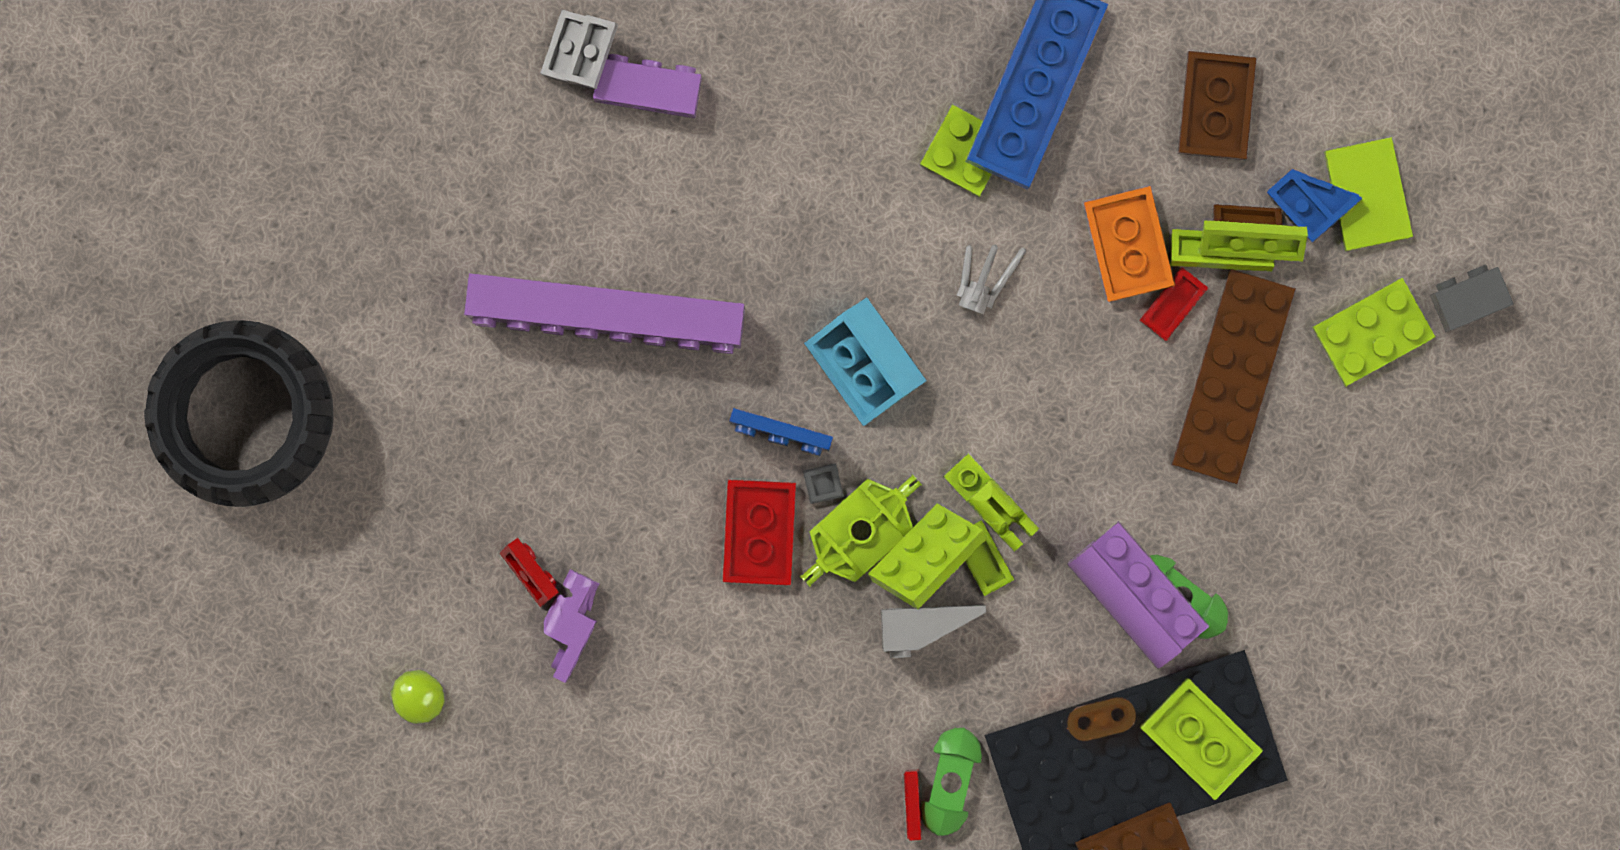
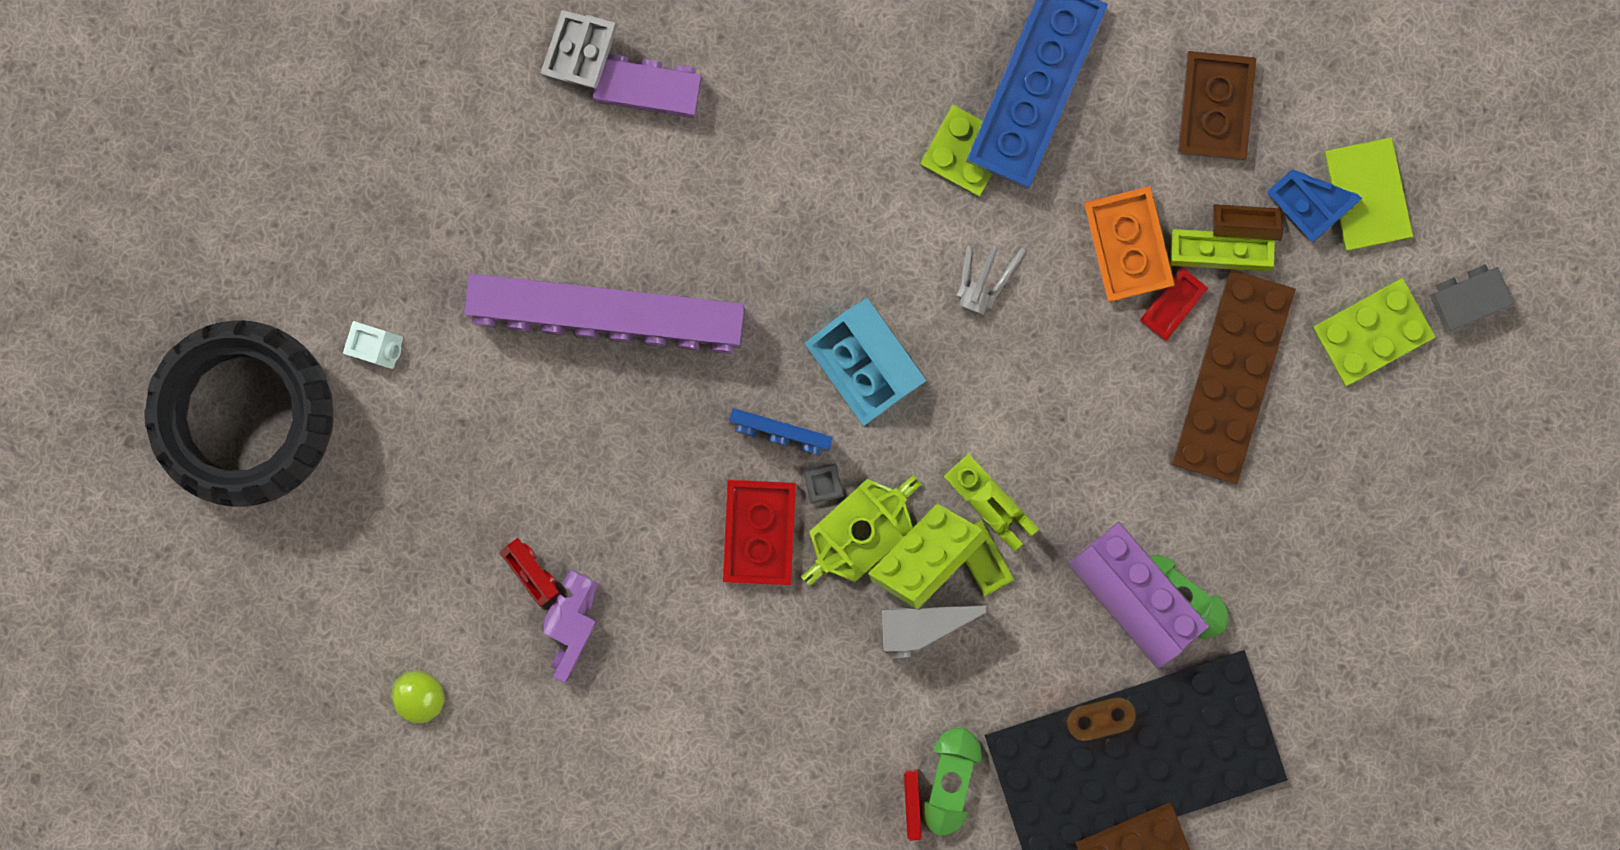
(373, 345): none -> light aqua bracket
(1201, 739): lime plate -> none
(1253, 241): lime plate -> none

